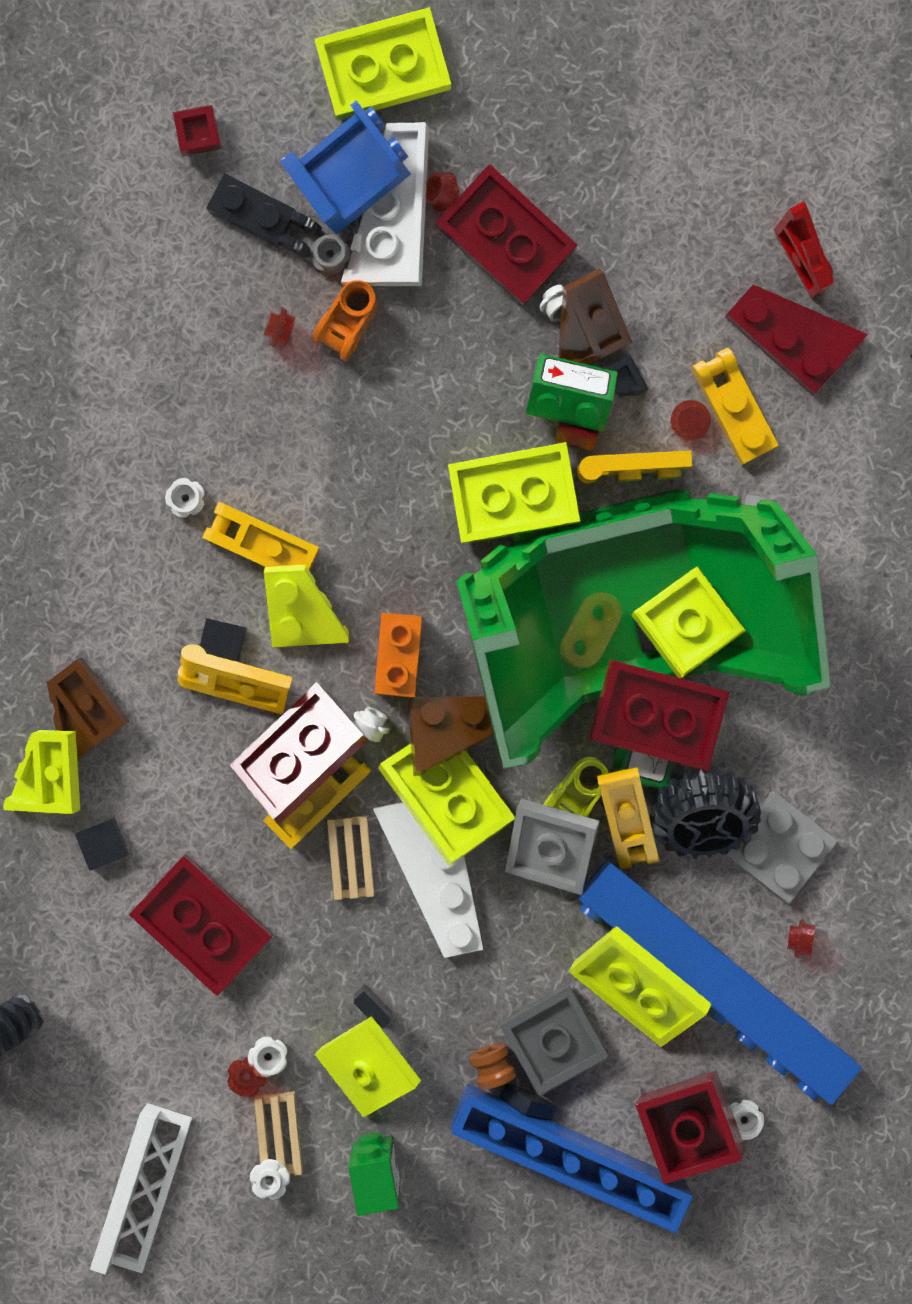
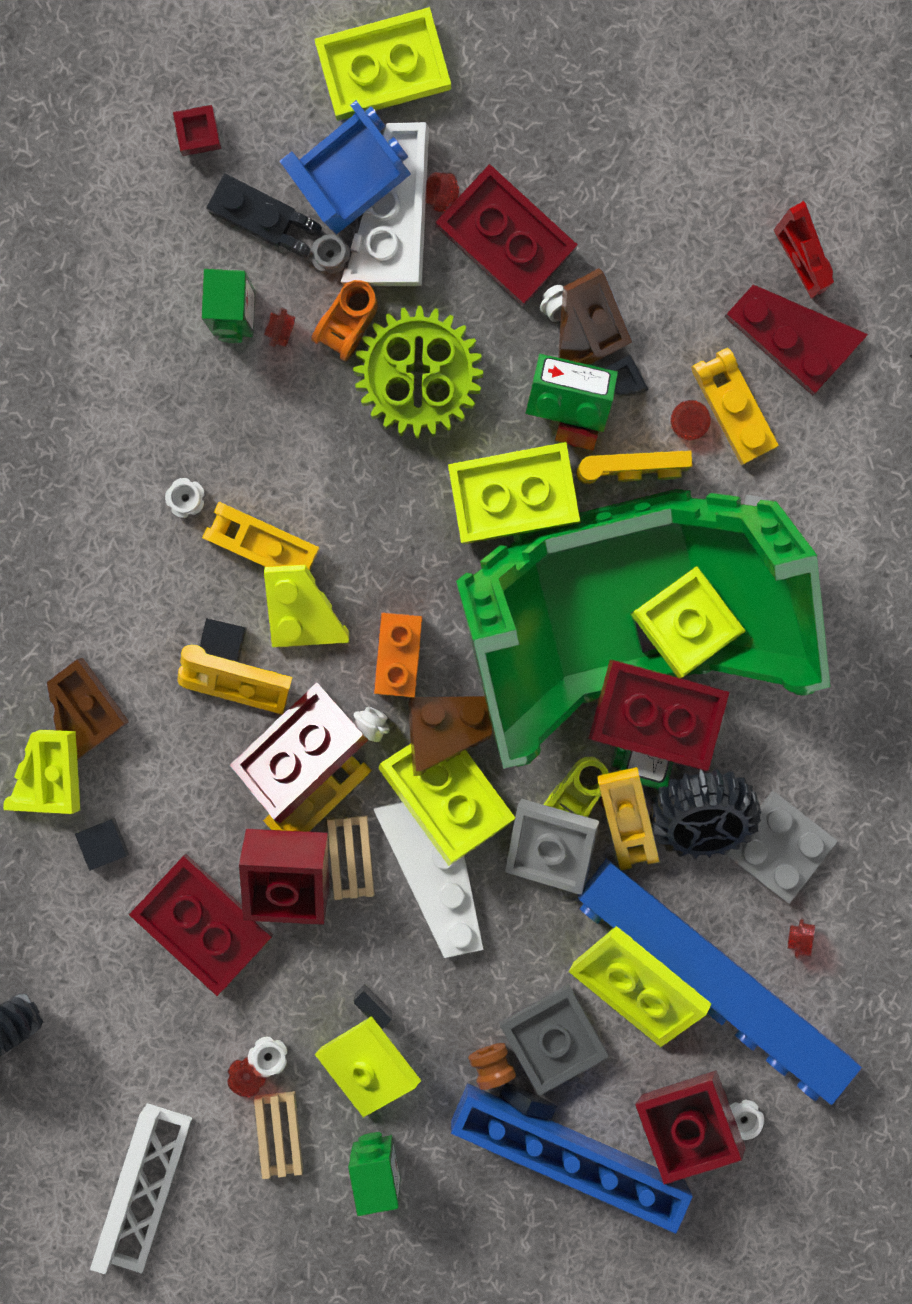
(228, 304): none -> green brick
(273, 1169): white plate -> none
(284, 876): none -> dark red brick
(382, 372): none -> lime gear
(590, 631): clear yellow plate -> none

